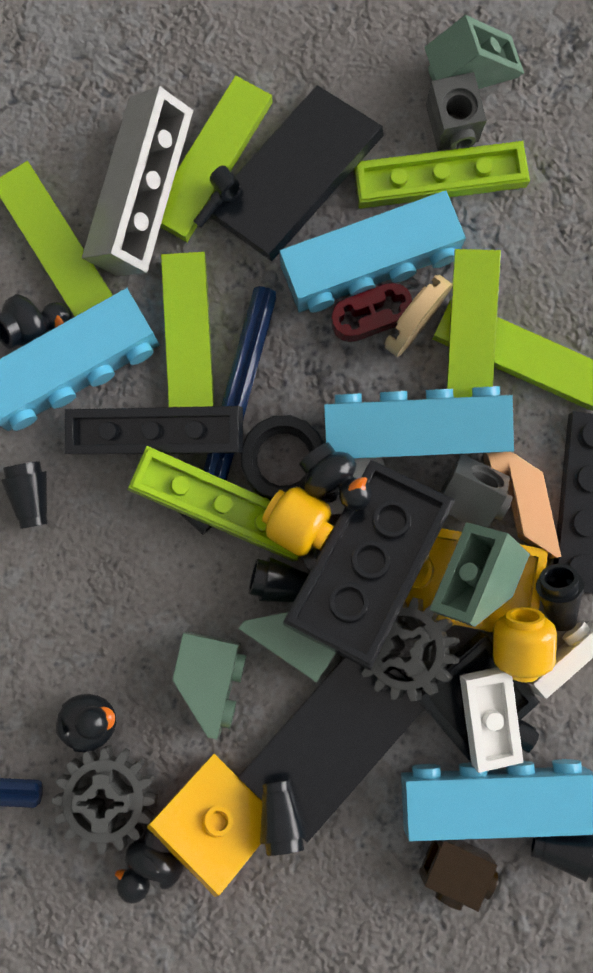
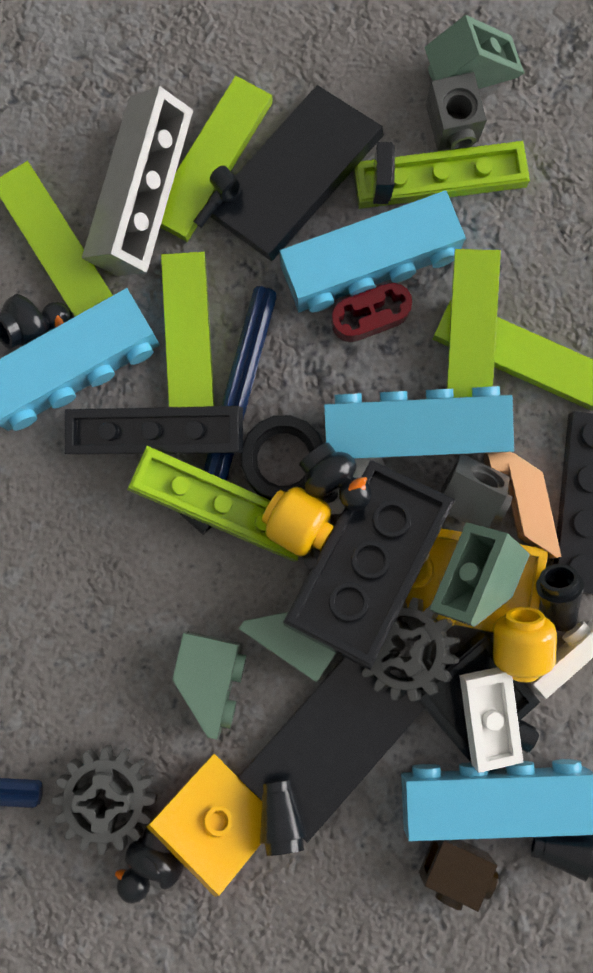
(27, 493): black cone -> none
(86, 722): black animal -> none
(276, 581): black cone -> none
(384, 172): none -> black tile
(418, 314): tan tile -> none

